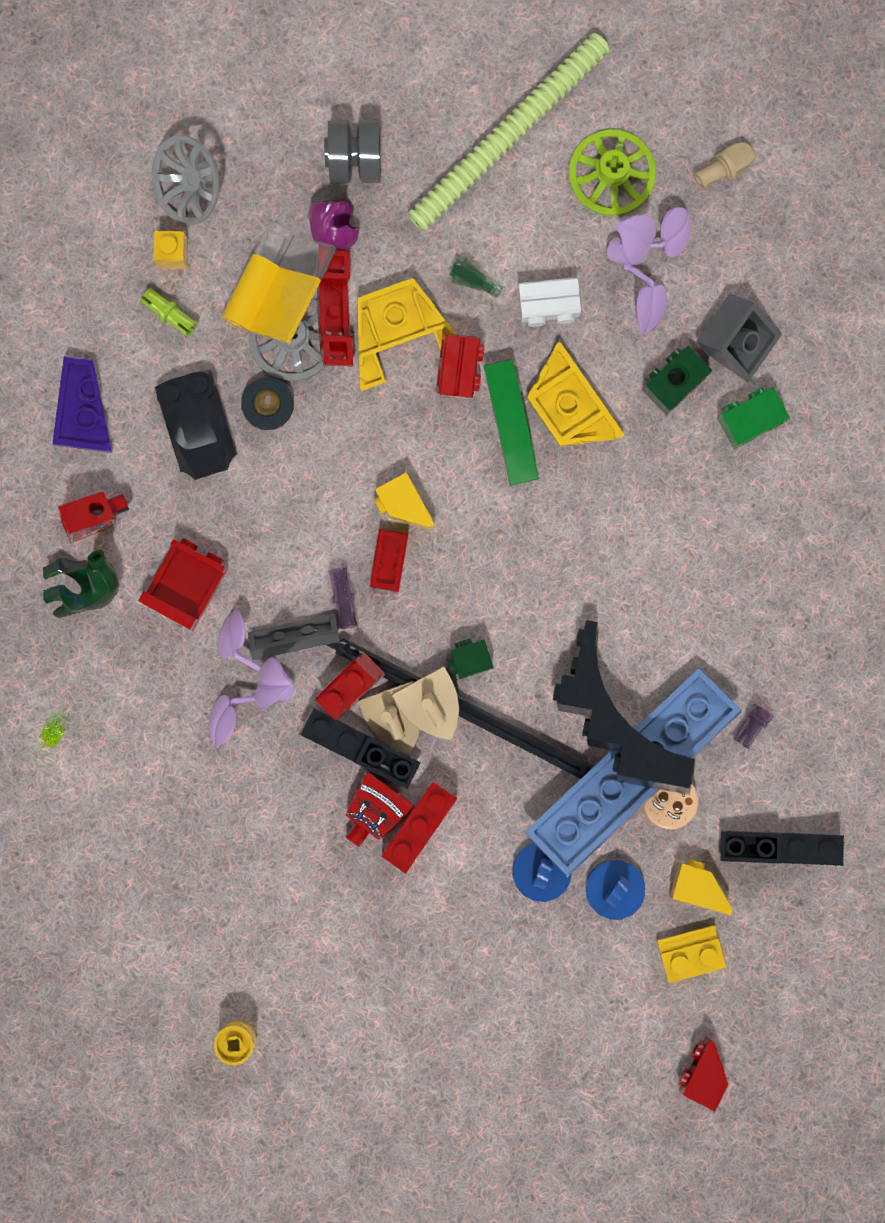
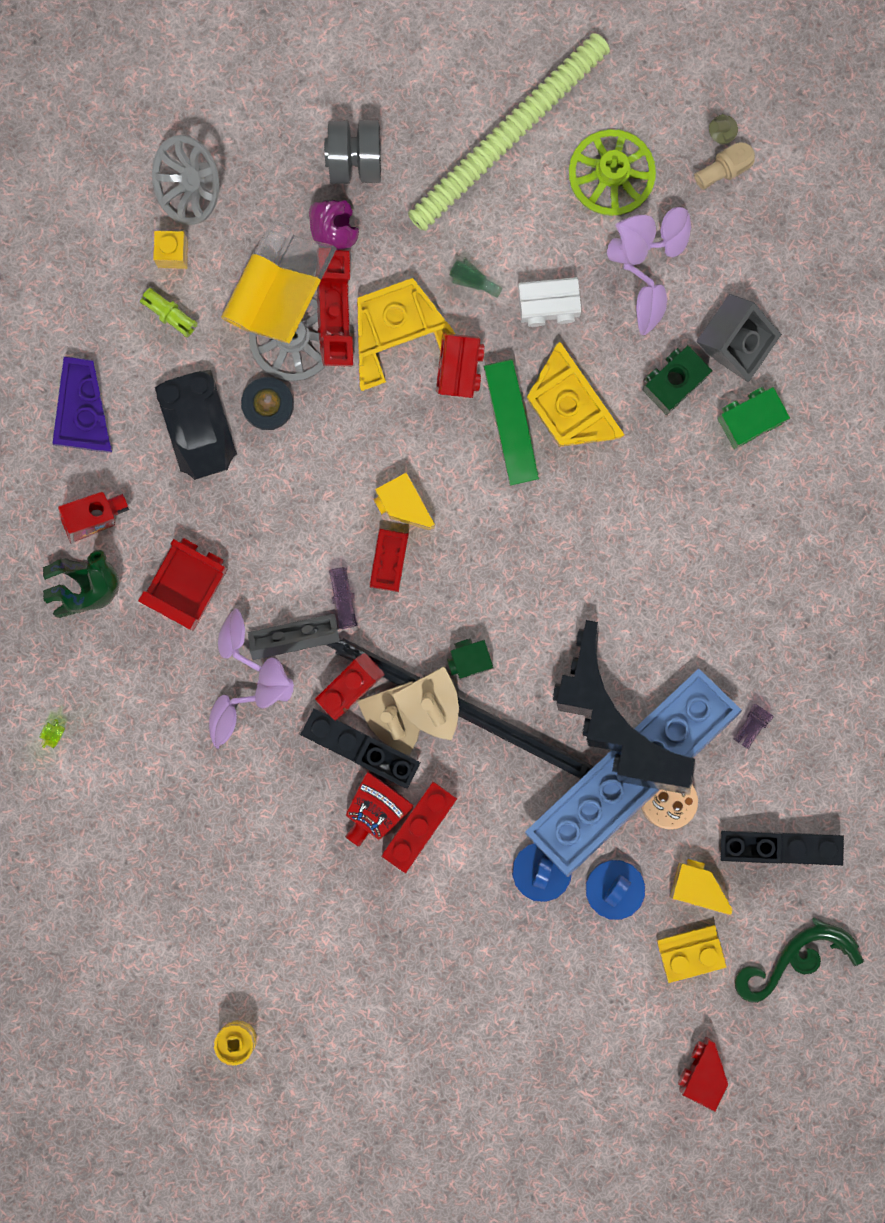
(723, 129): none -> olive plate
(790, 954): none -> dark green plant

